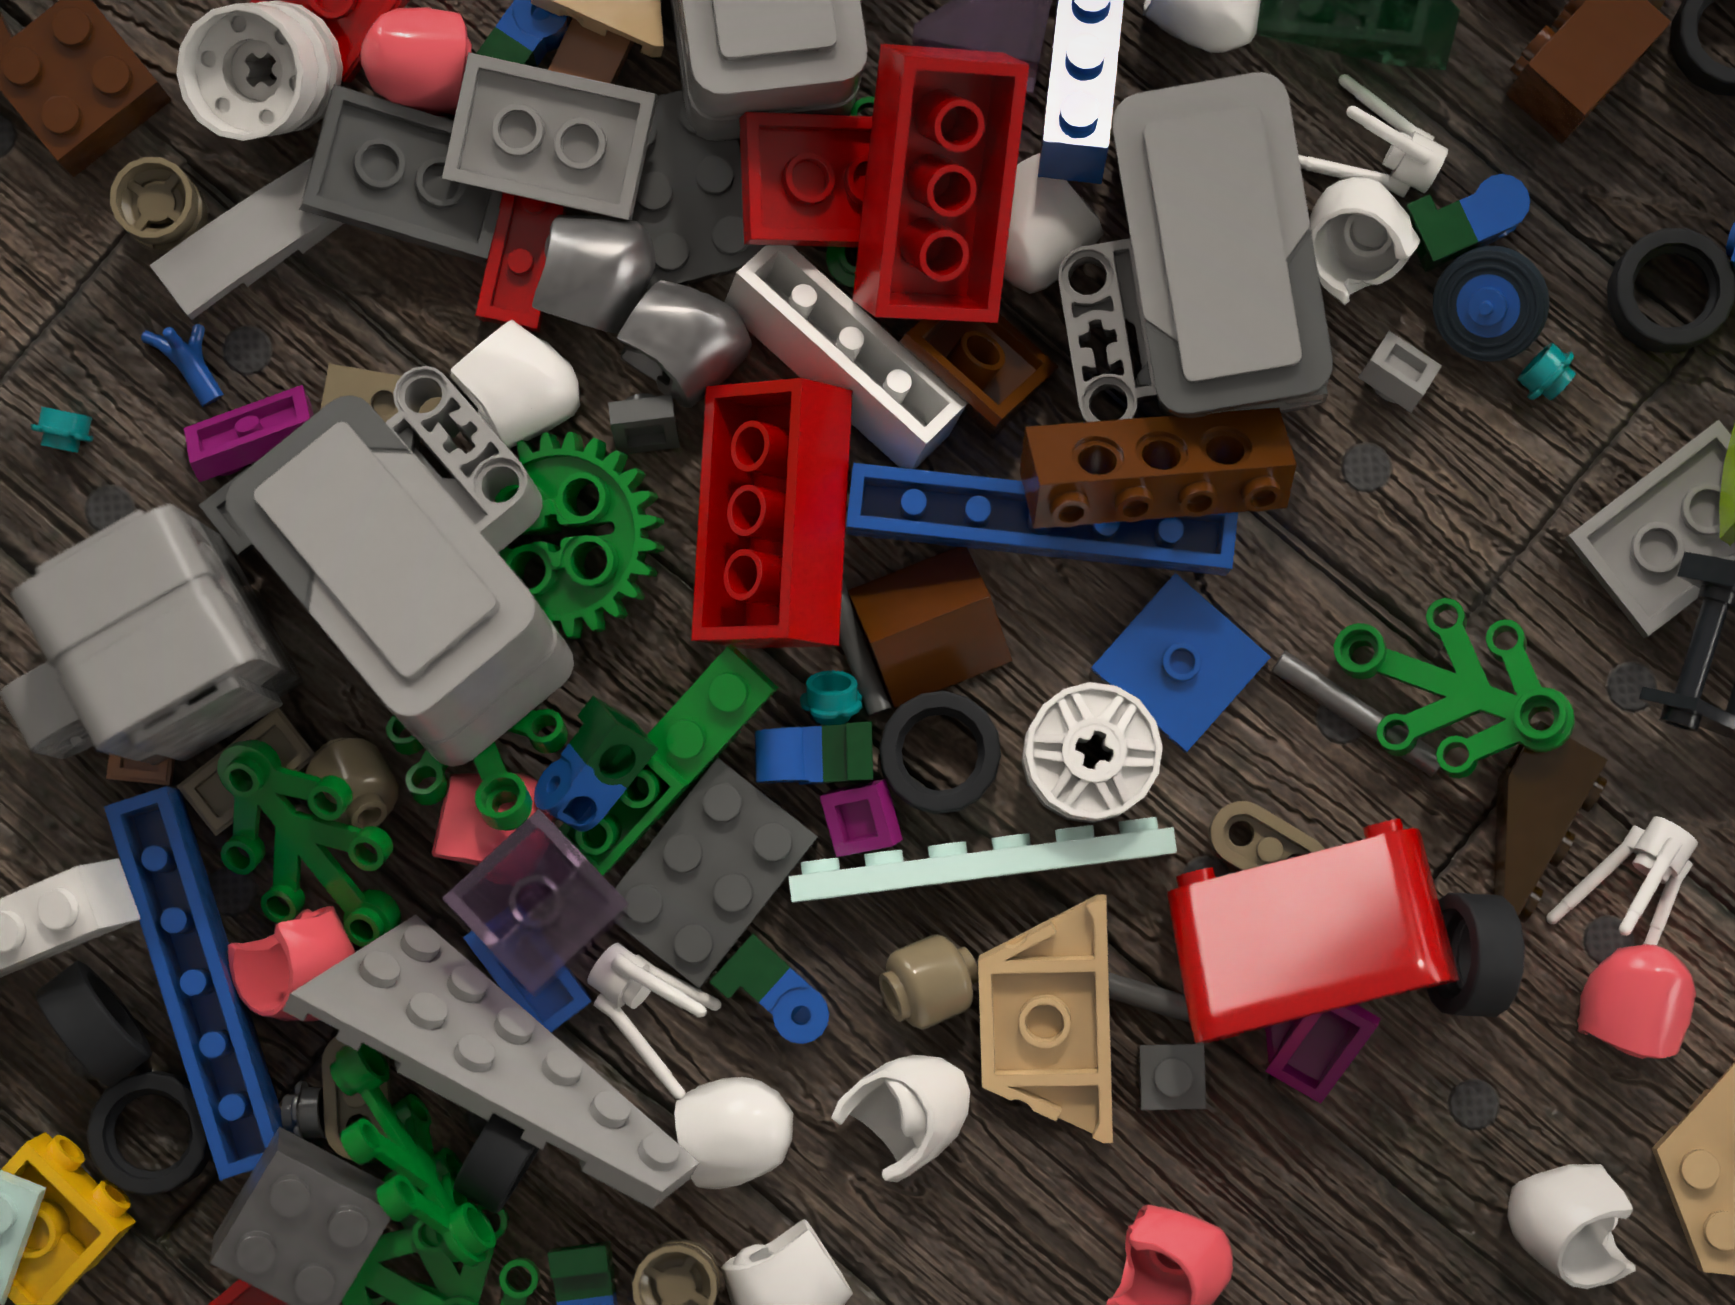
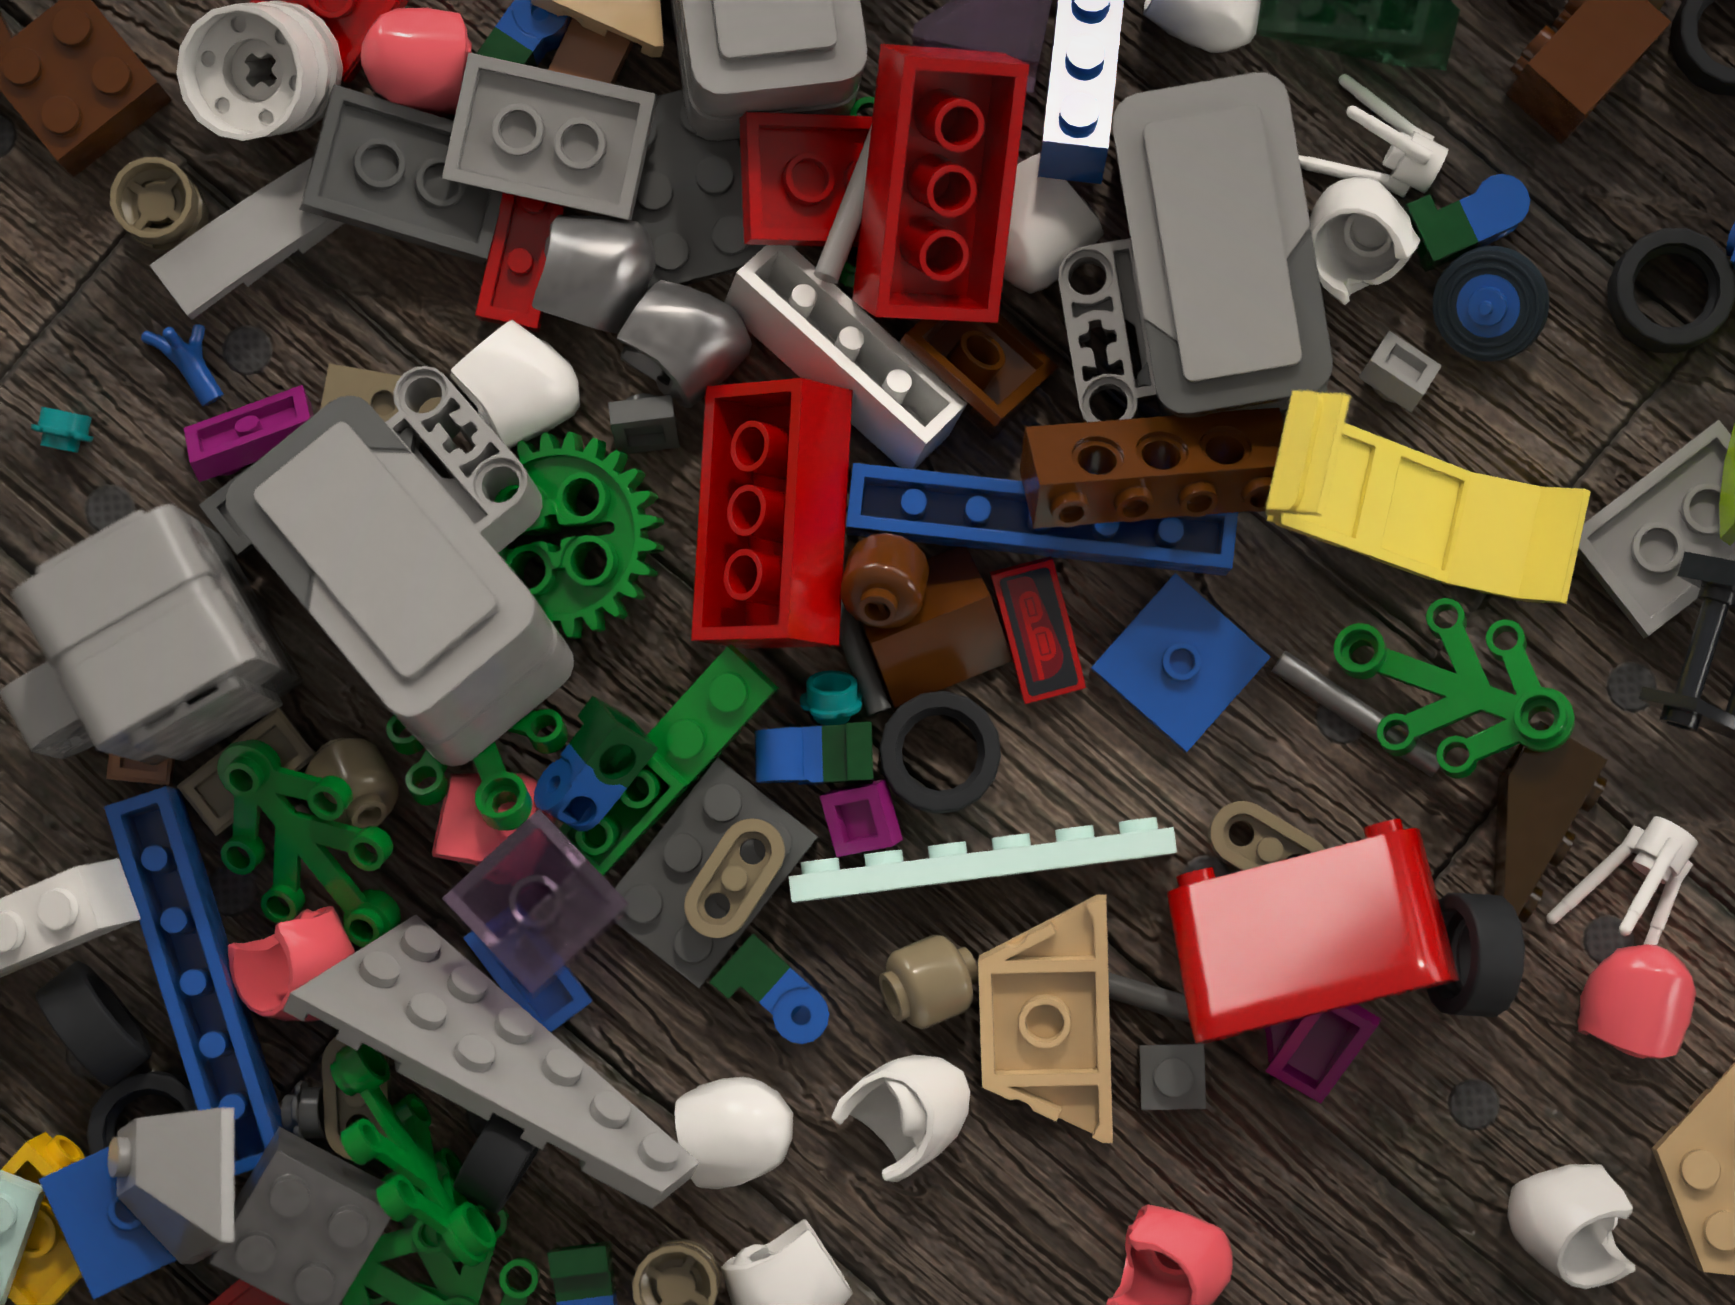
(99, 1229): none -> blue plate
(179, 1179): none -> light grey slope
(629, 980): white plant -> none
(732, 876): none -> dark tan plate
(845, 223): none -> light grey bar
(884, 581): none -> reddish brown head
(1038, 630): none -> slope
(1057, 770): white wheel -> none
(1420, 509): none -> light yellow windscreen
(1547, 373): teal plate -> none

